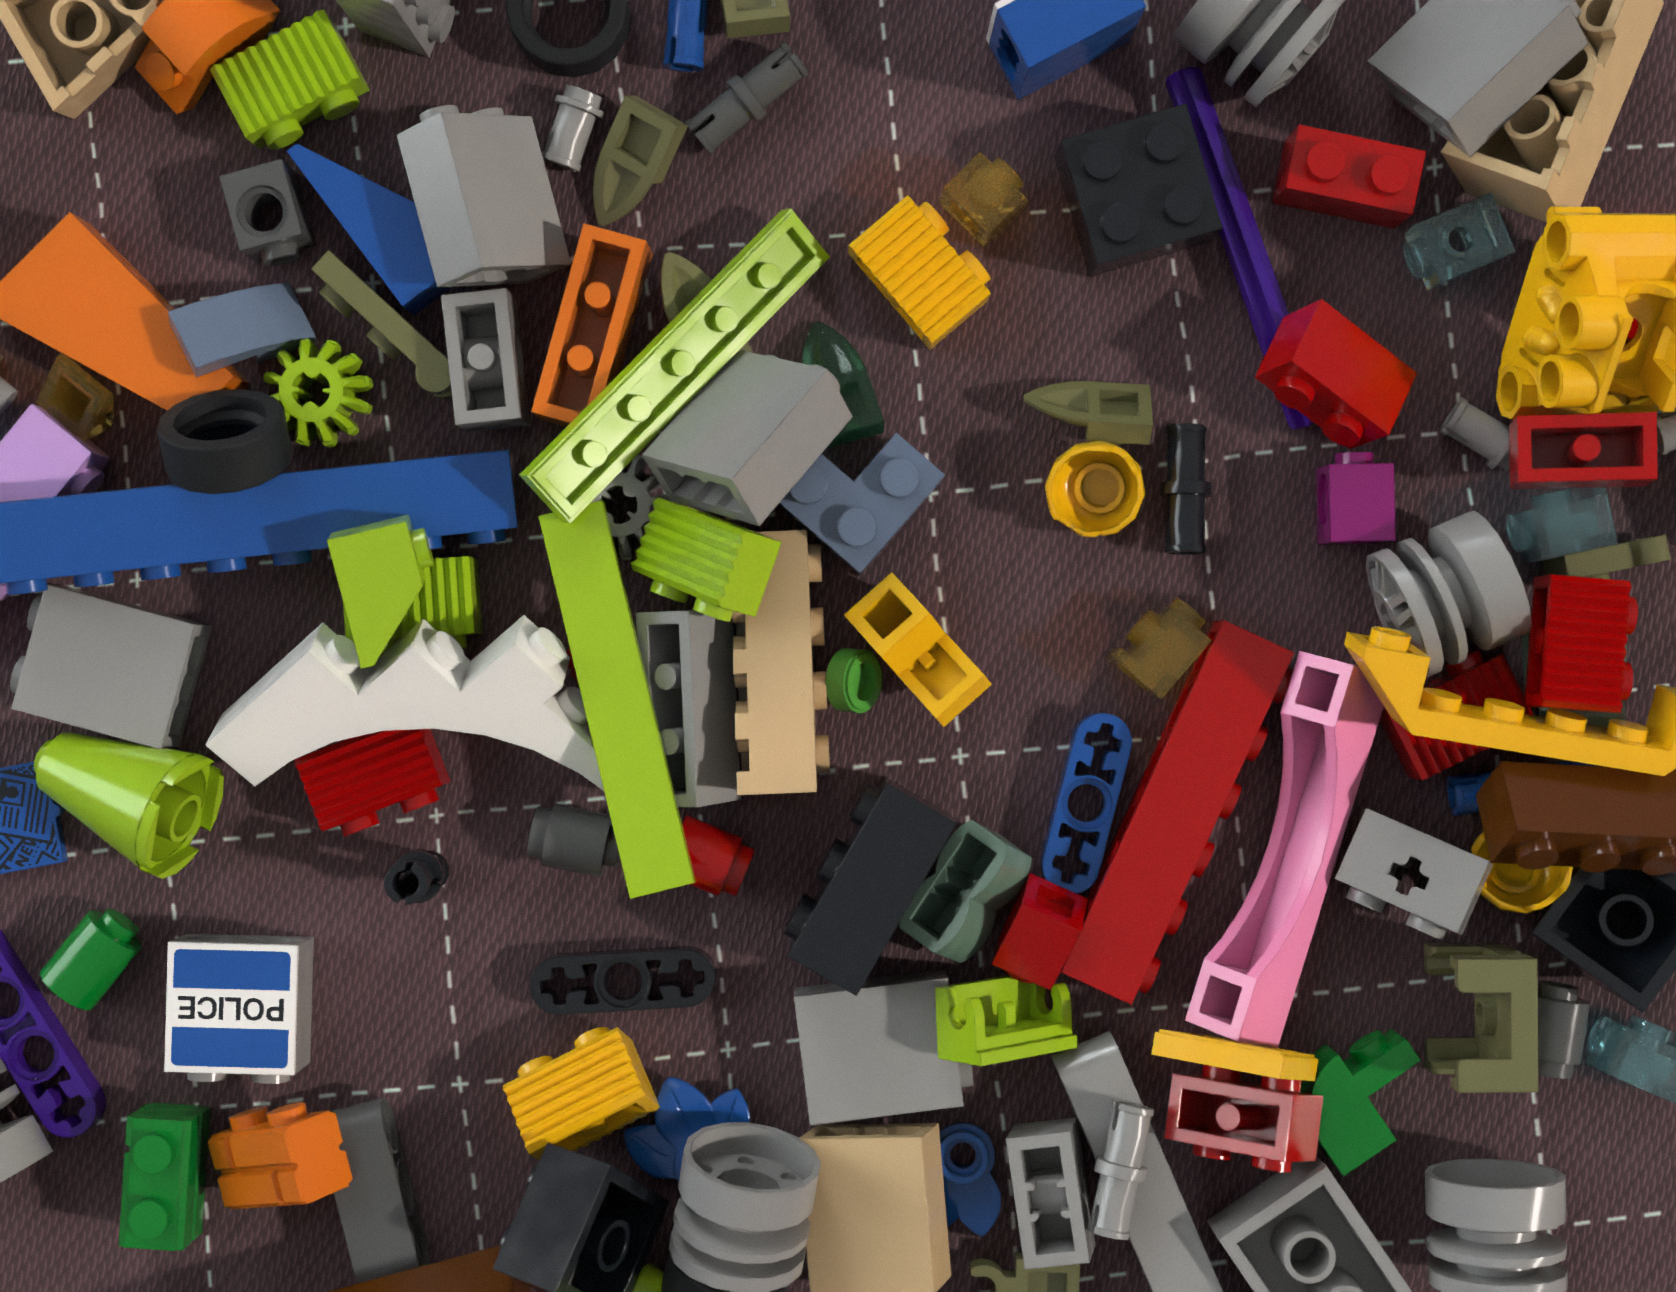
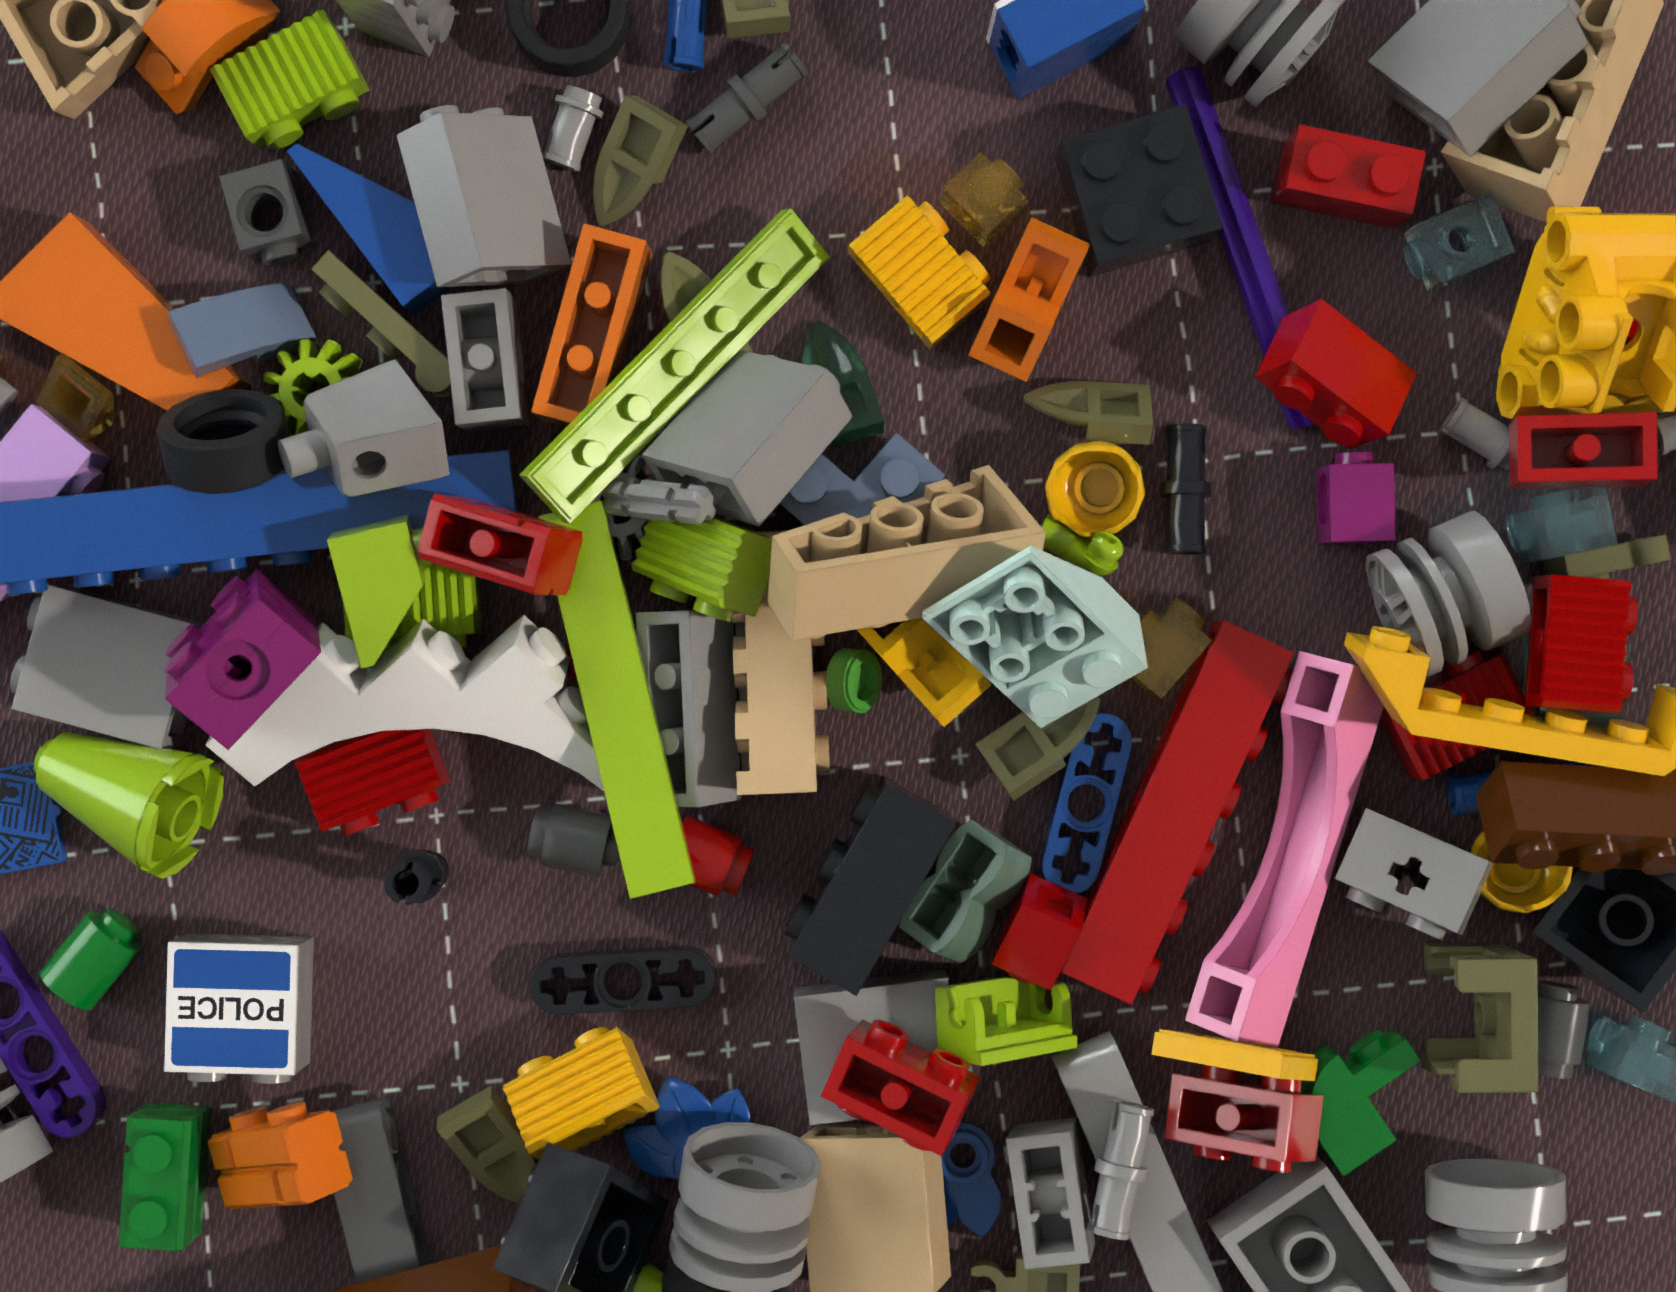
(240, 657): none -> magenta brick
(369, 434): none -> light grey torso
(488, 1143): none -> olive plate
(500, 545): none -> red brick
(659, 500): none -> light grey axle
(896, 559): none -> tan wedge
(901, 1085): none -> red brick
(1027, 754): none -> olive plate
(1029, 299): none -> orange brick
(1043, 633): none -> light aqua slope
(1094, 555): none -> lime arm

